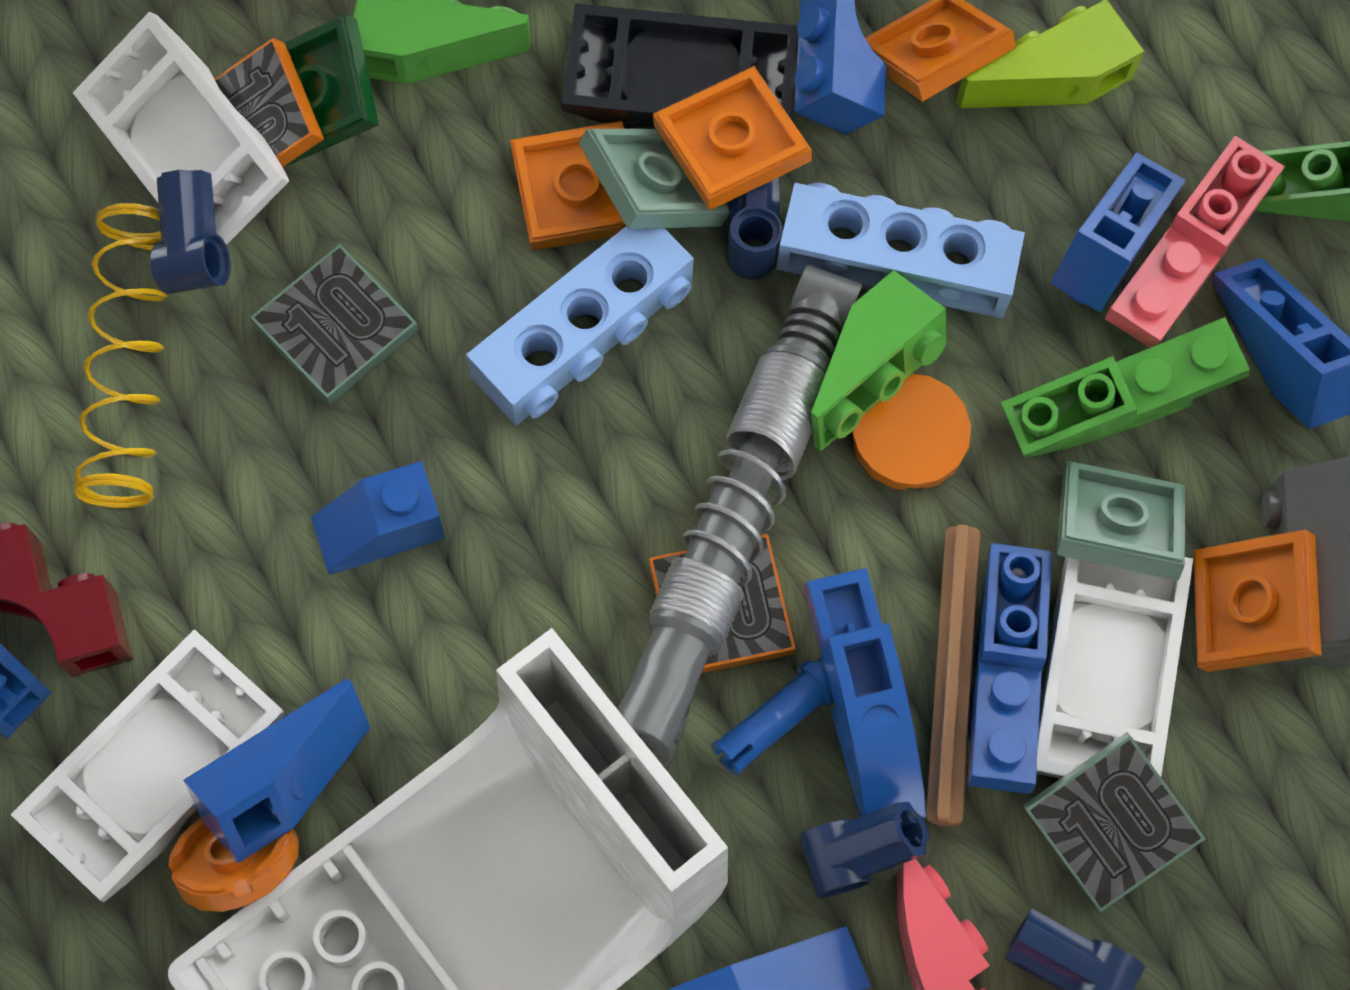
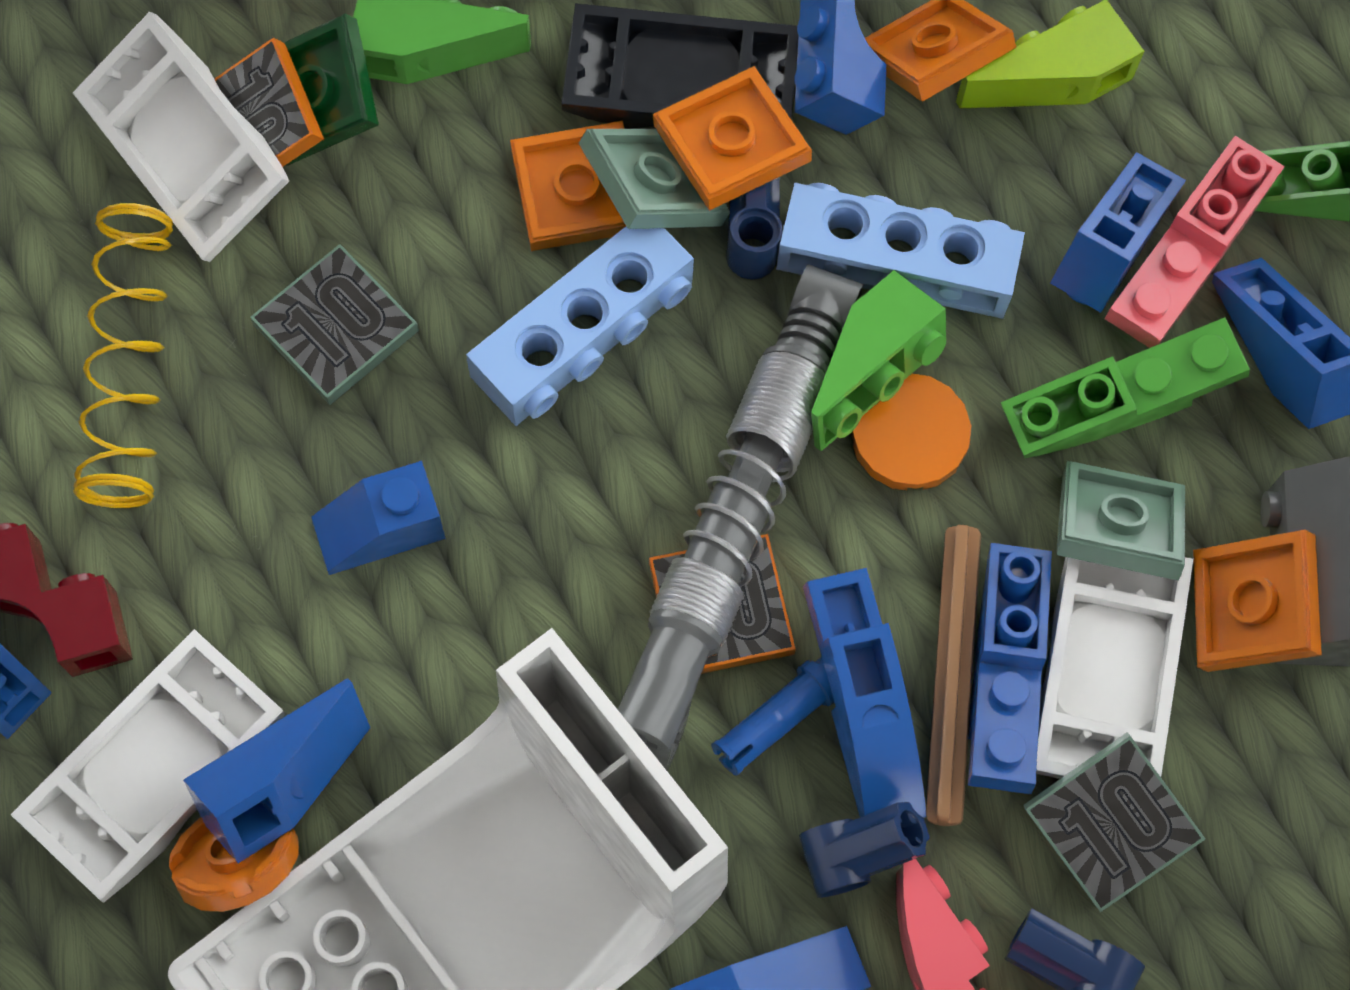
(189, 249): dark blue piece -> none

